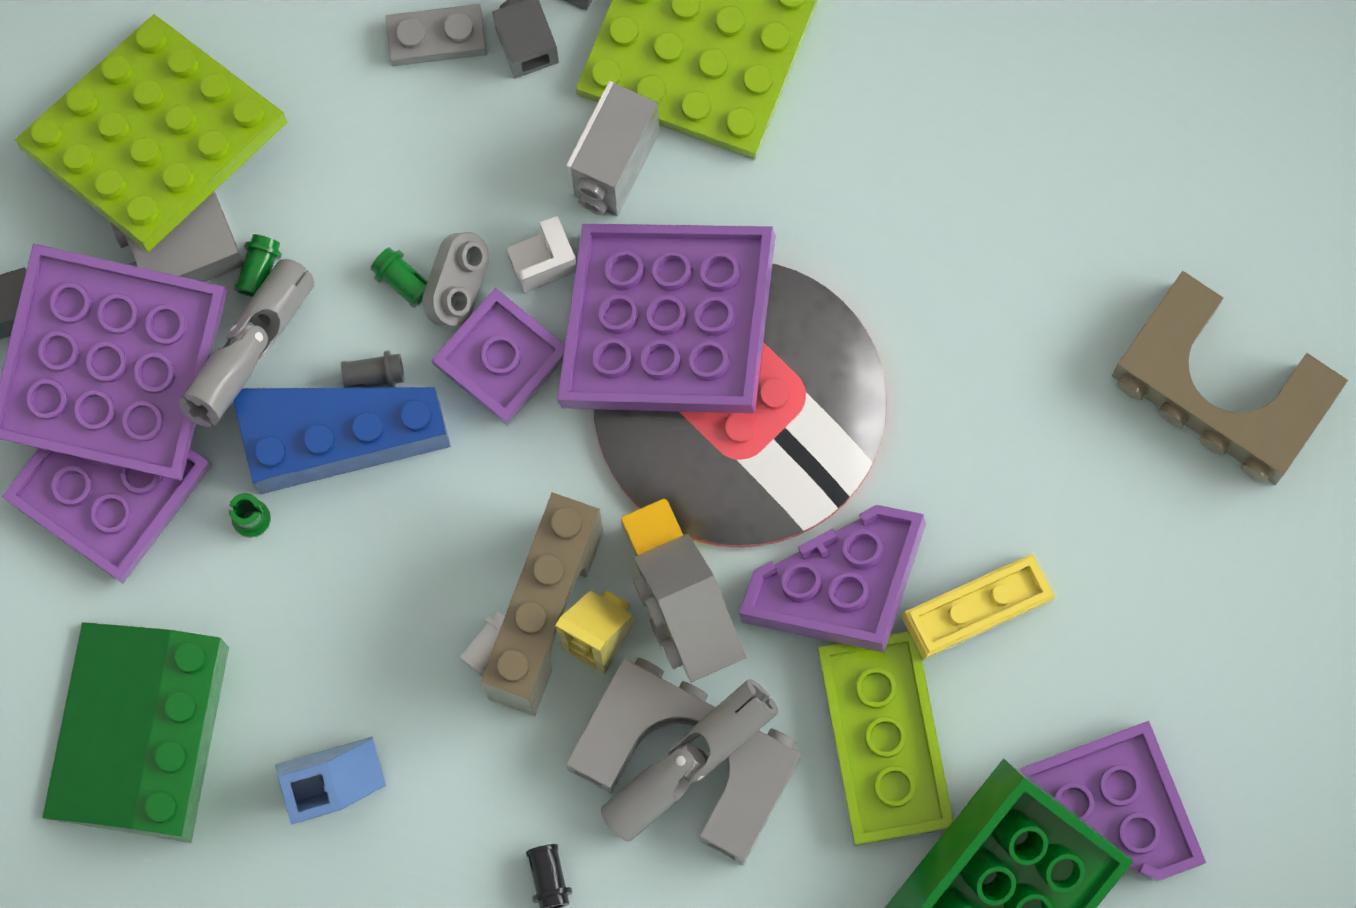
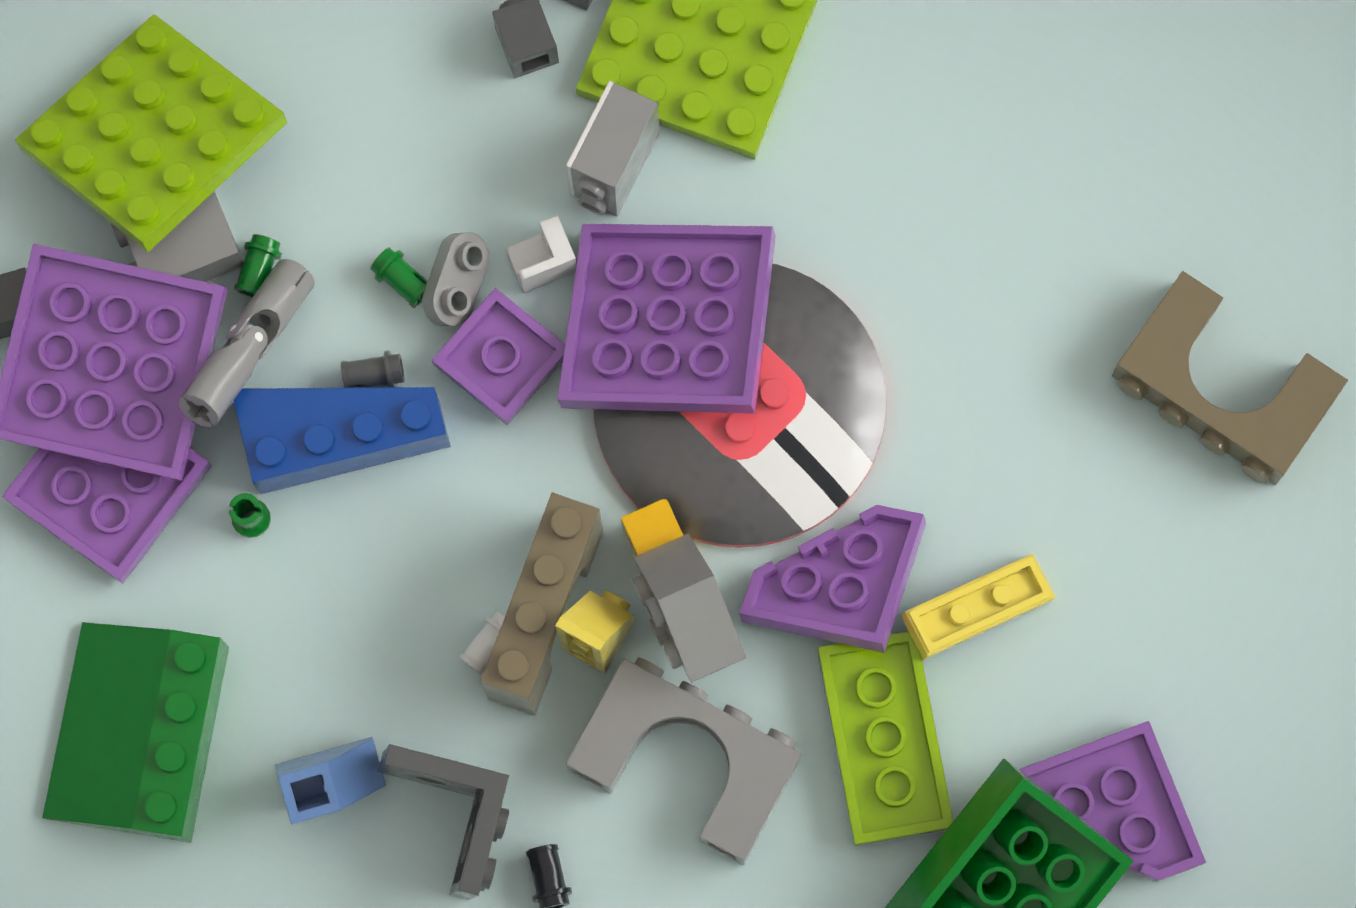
(436, 35): light grey plate -> none
(486, 819): none -> dark grey bracket
(667, 780): light grey piece -> none

